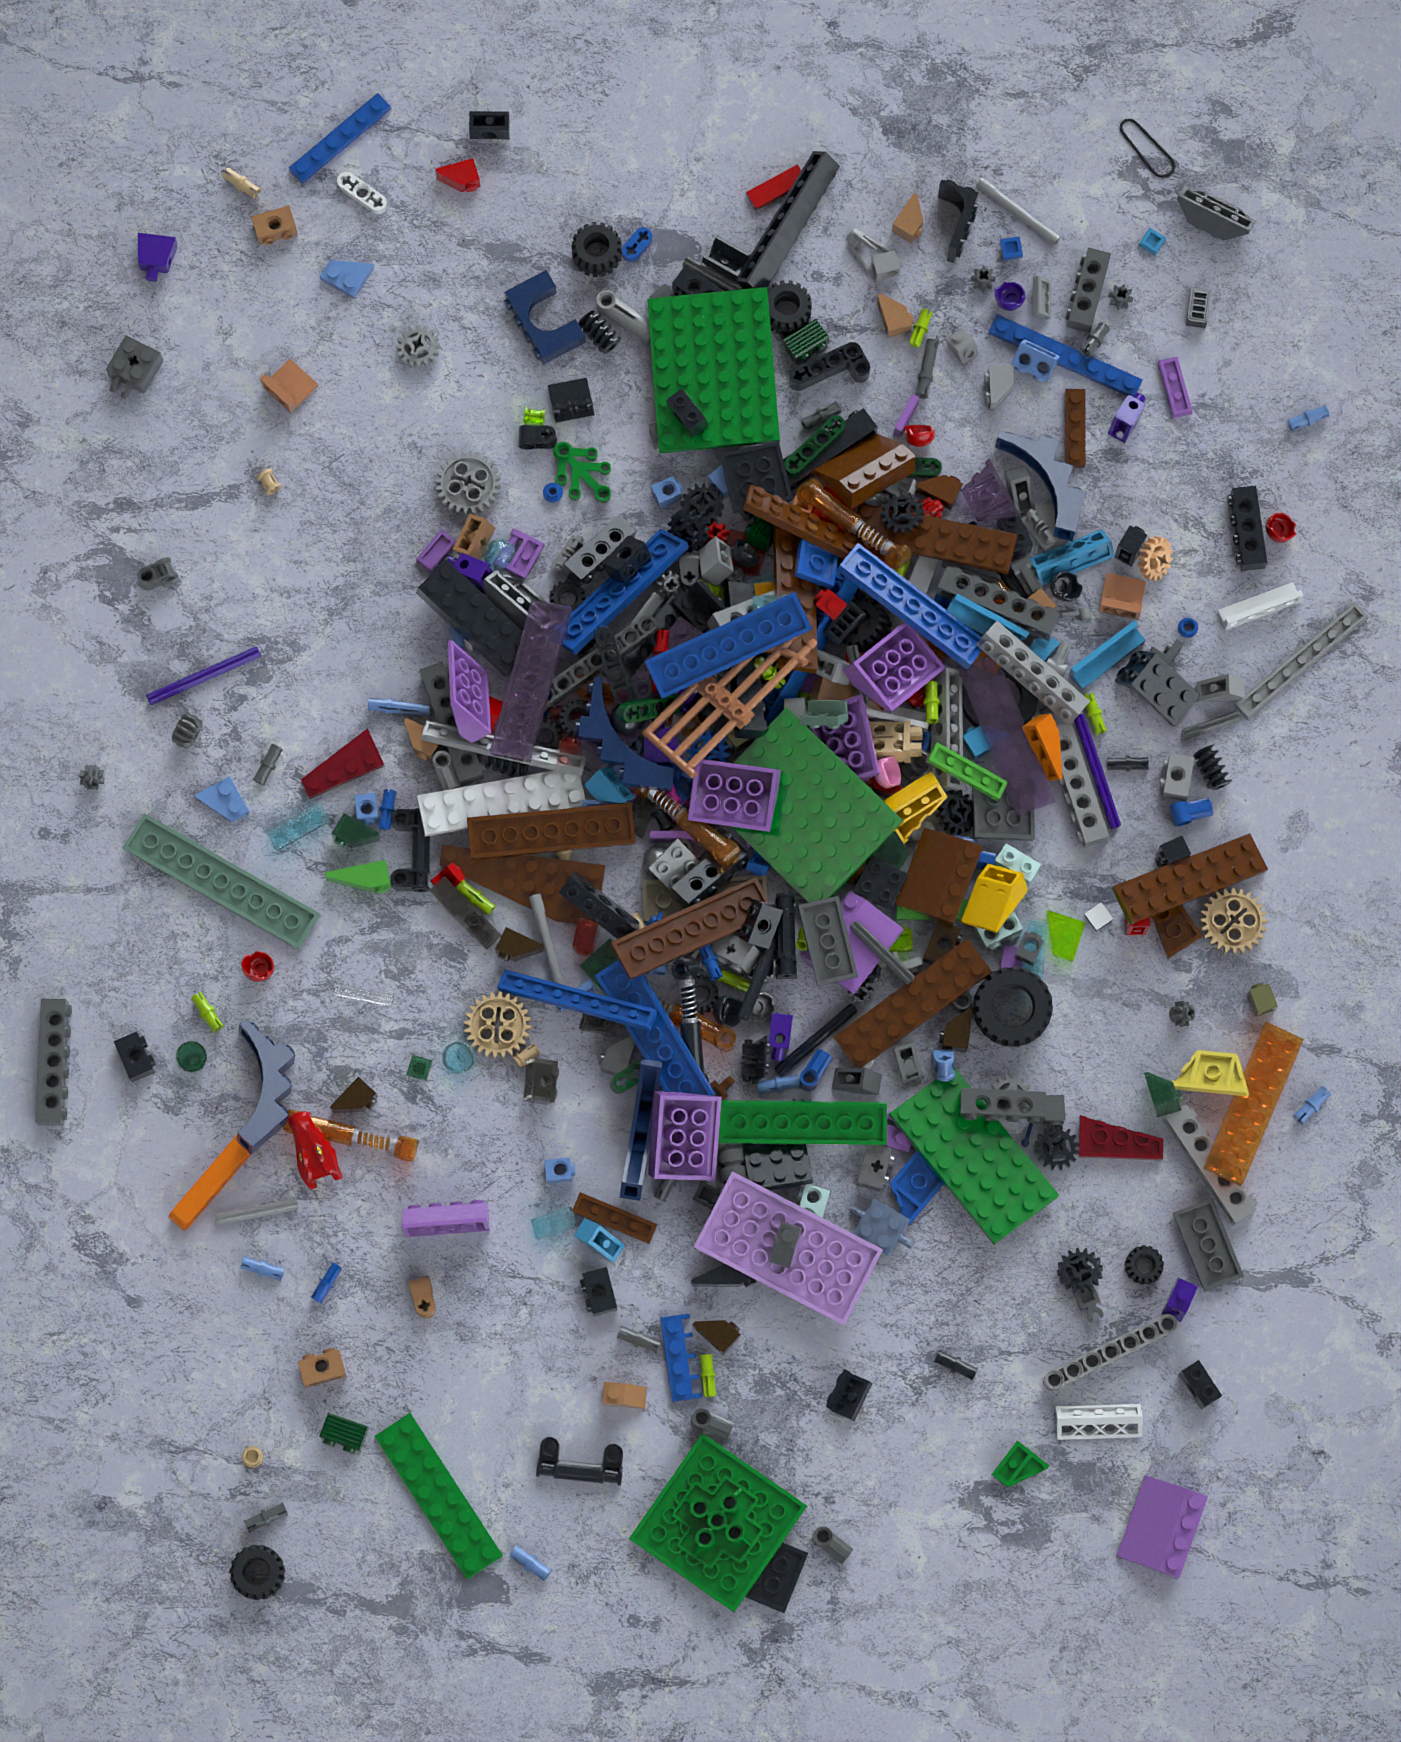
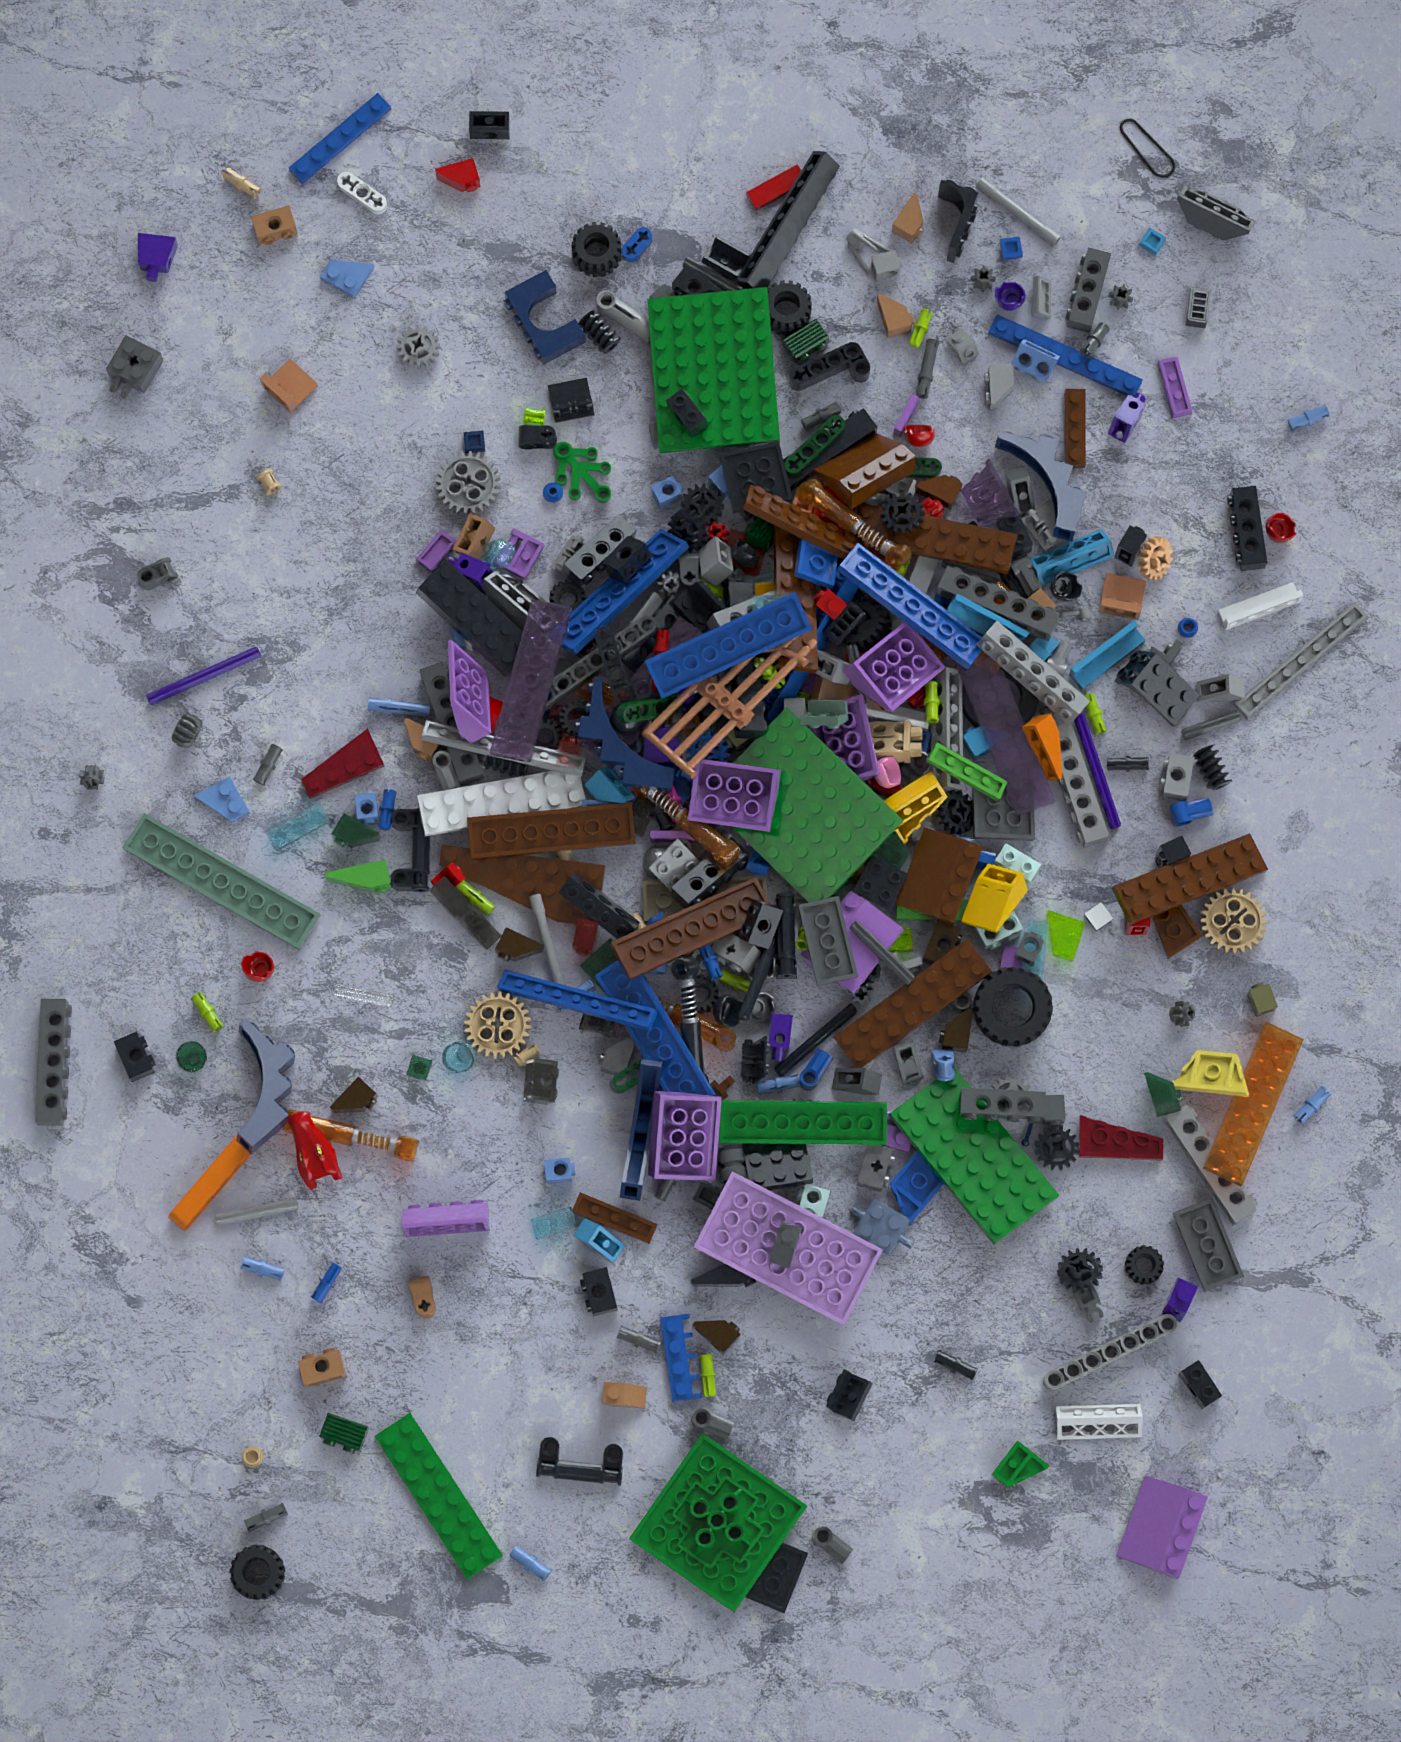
(474, 441): none -> dark blue tile

